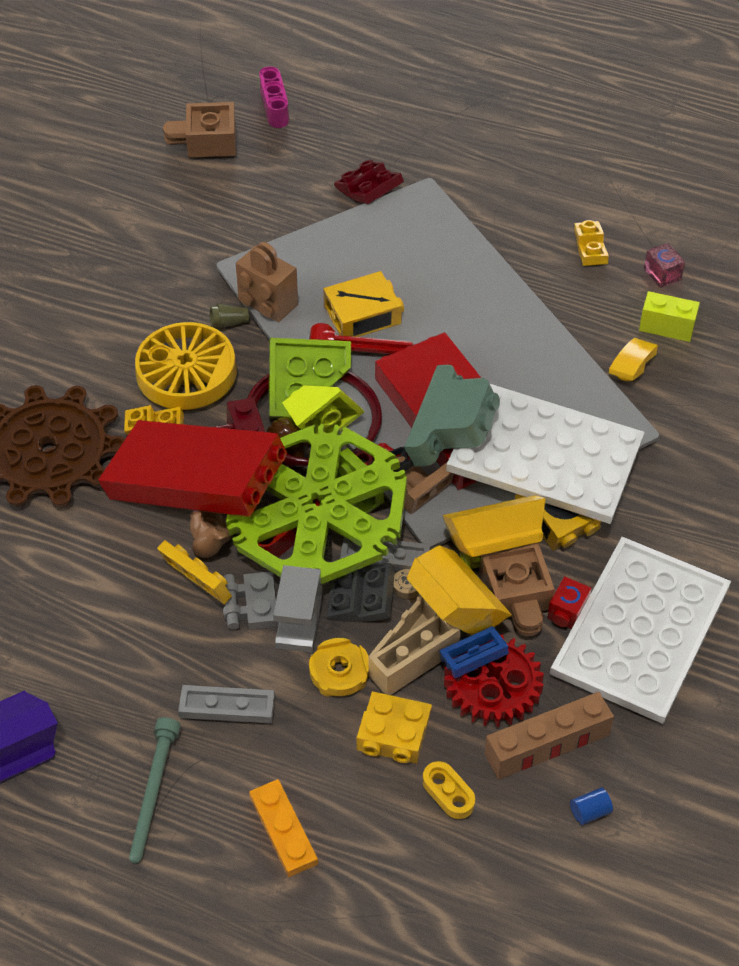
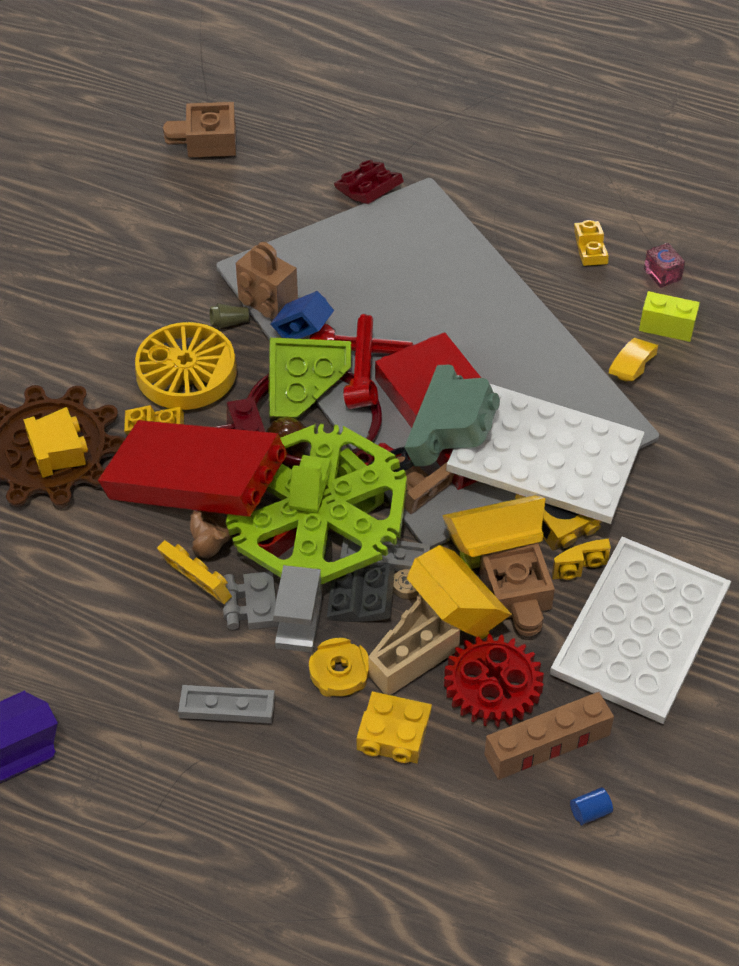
(56, 441): none -> yellow hips
(166, 732): sand green piece -> none
(274, 97): dark pink beam -> none
(283, 828): light orange plate -> none
(302, 316): none -> blue brick
(309, 483): none -> lime slope
(322, 406): neon yellow slope -> none
(361, 389): none -> red axle
(363, 305): yellow brick -> none
(450, 791): yellow plate -> none
(476, 655): blue tile -> none
(568, 602): red brick -> none
(571, 562): none -> yellow slope

